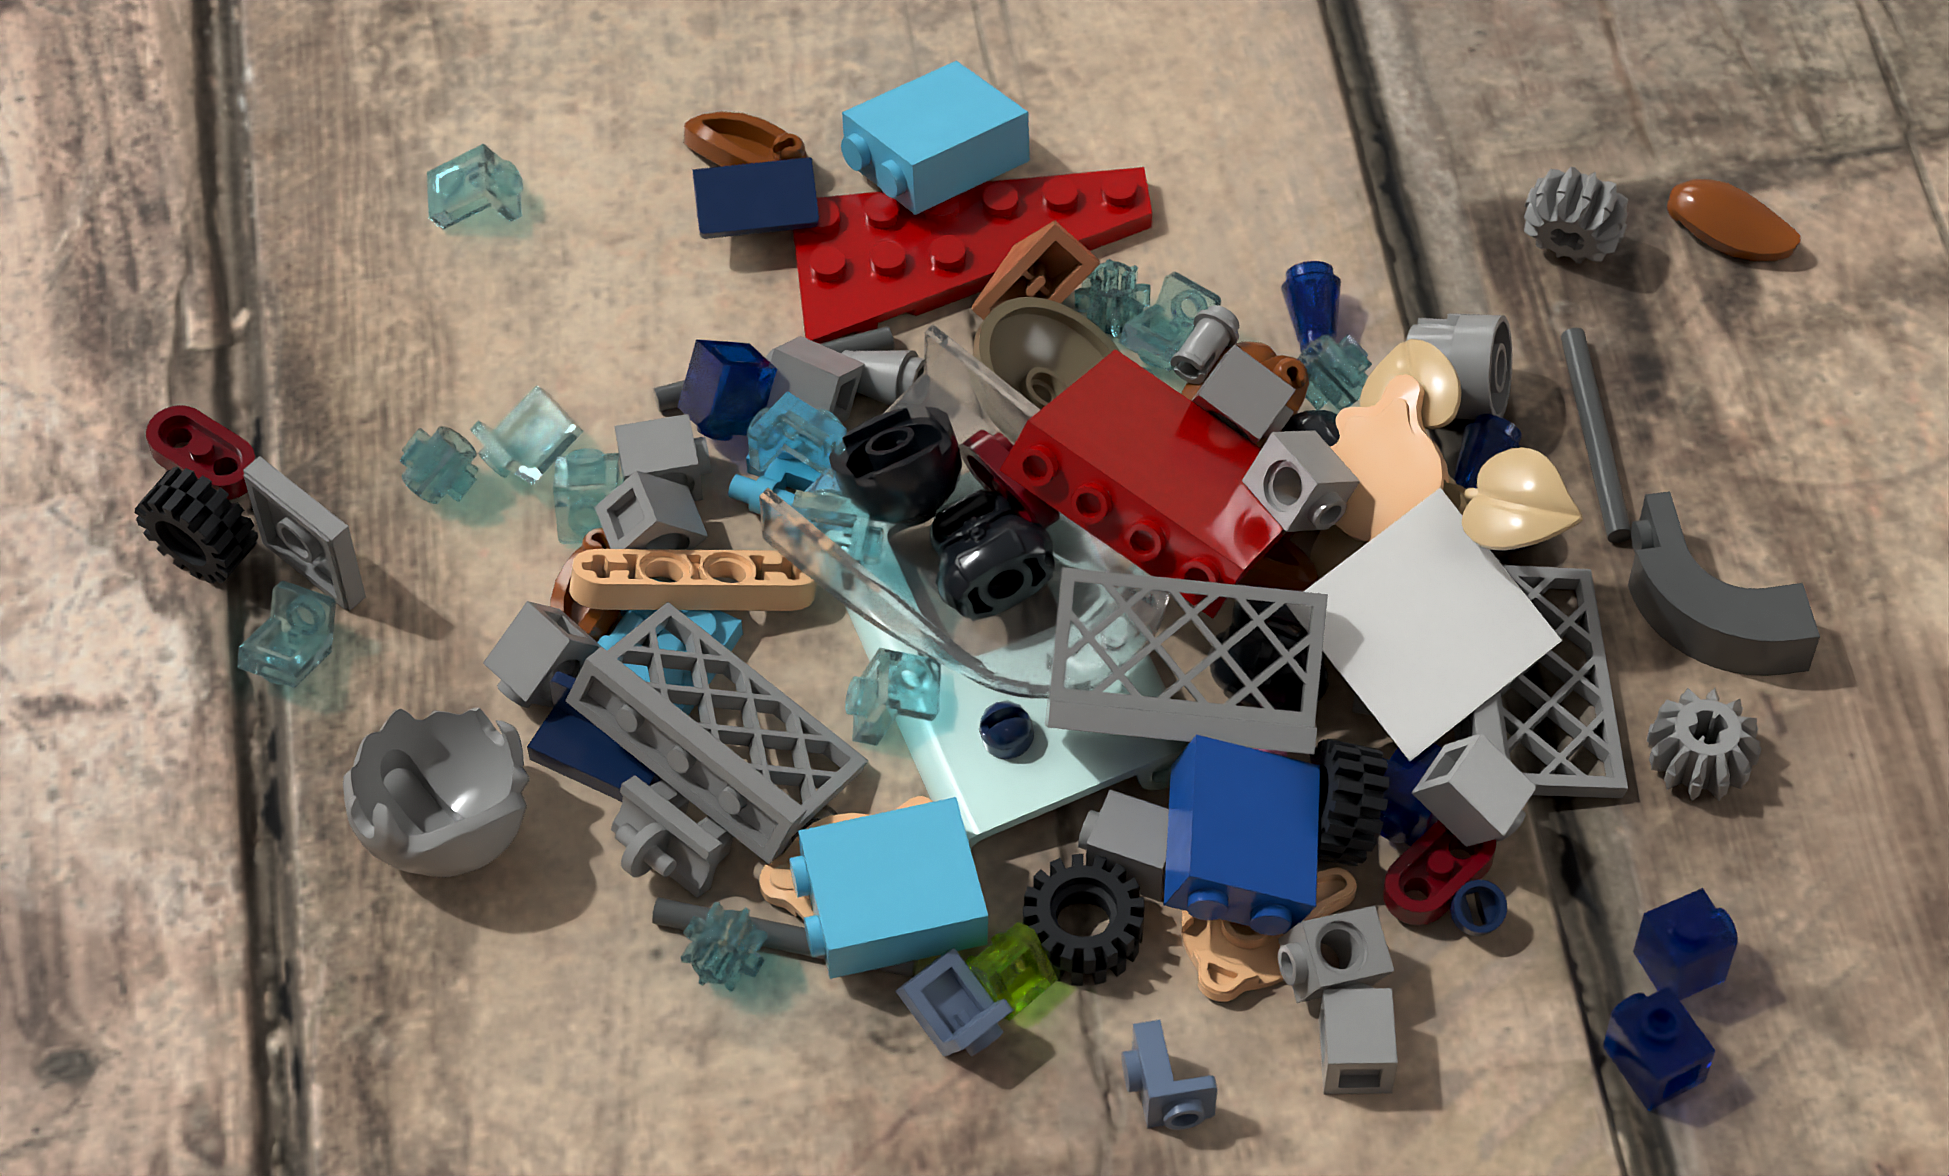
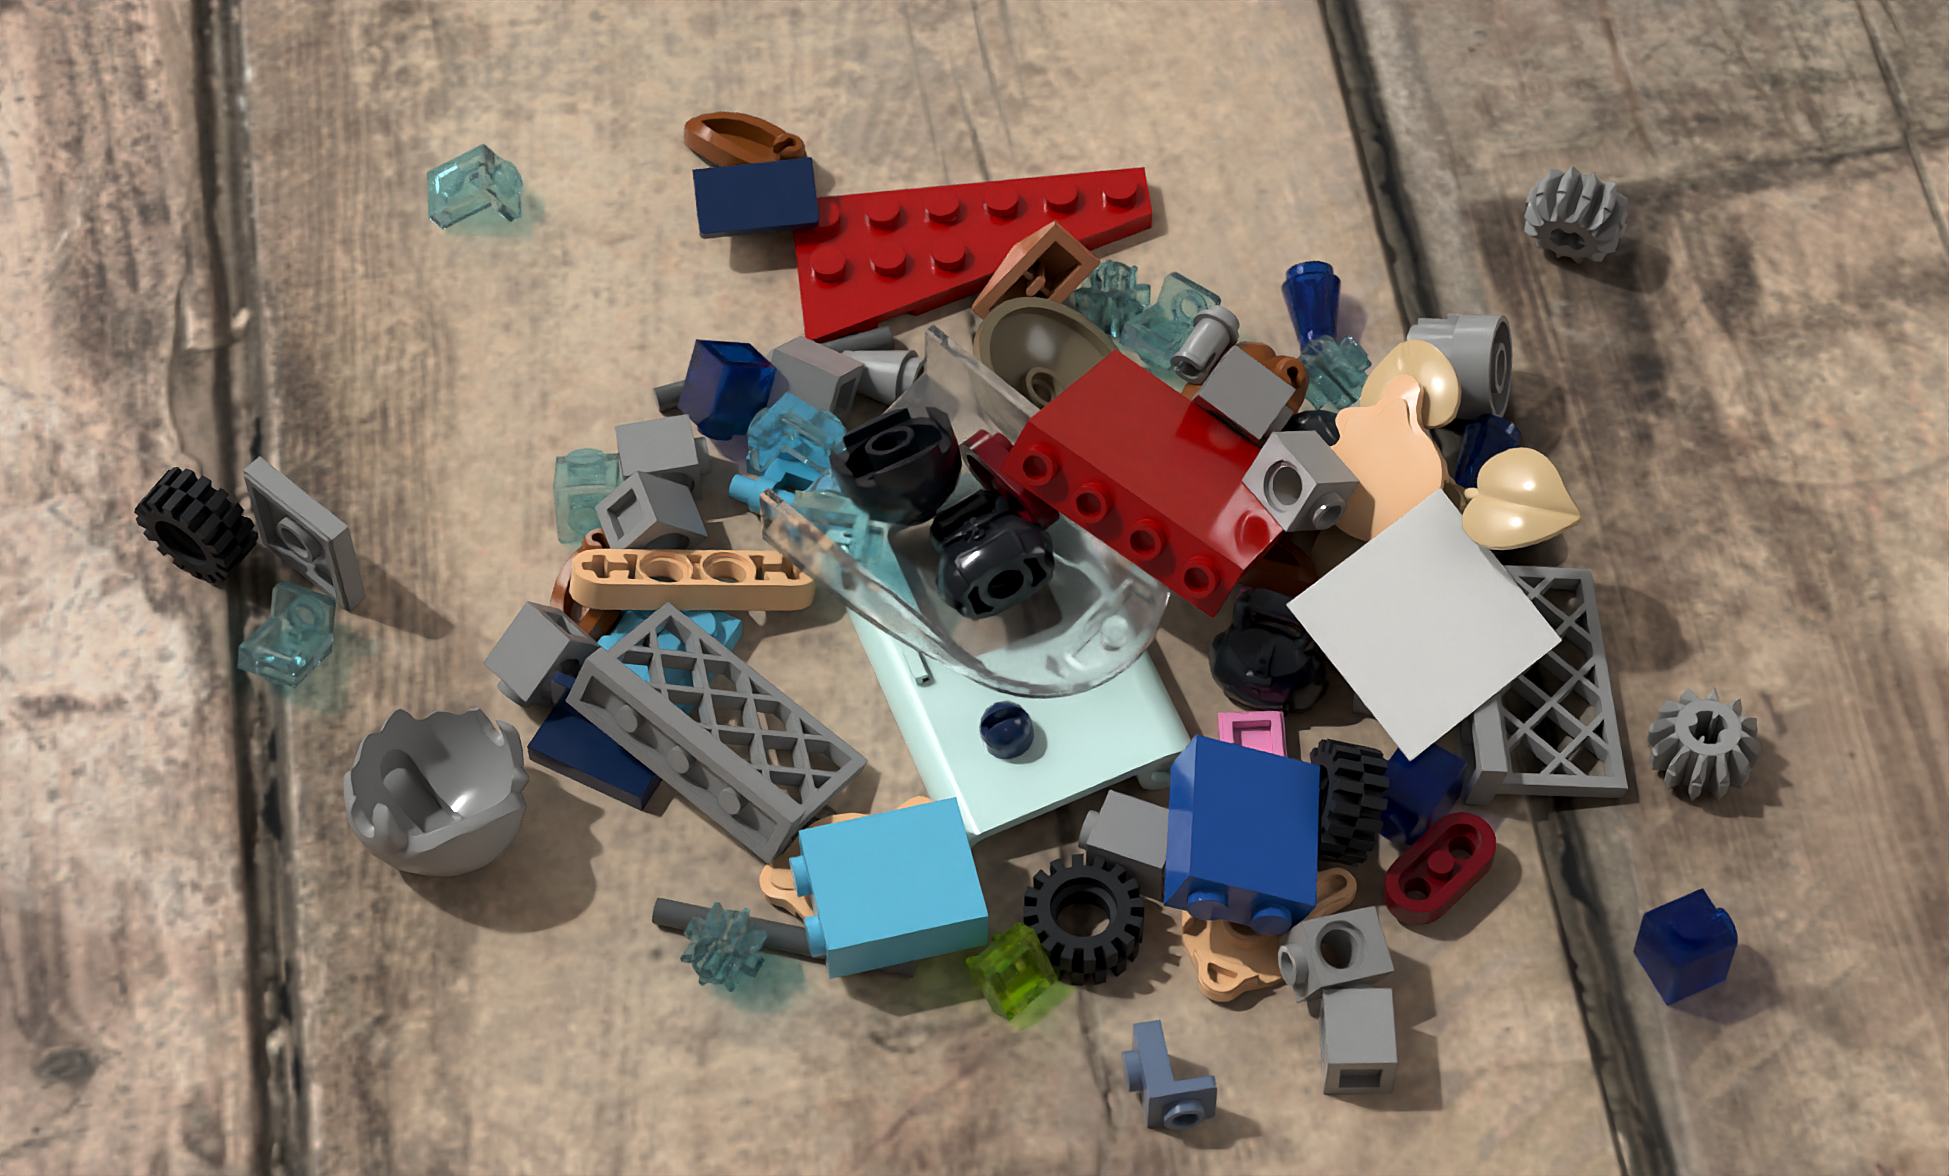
(210, 447): dark red plate -> none
(439, 465): clear light blue gear -> none
(528, 437): clear light blue bracket -> none
(664, 838): light grey hips -> none
(891, 687): clear light blue bracket -> none
(935, 137): medium azure brick -> none
(953, 1006): sand blue bracket -> none
(1178, 718): light grey fence -> none
(1475, 791): light grey brick -> none
(1490, 906): dark blue hinge -> none
(1596, 436): dark grey bar -> none
(1657, 1046): clear blue brick -> none
(1711, 620): dark grey arch -> none
(1732, 220): dark orange arm -> none

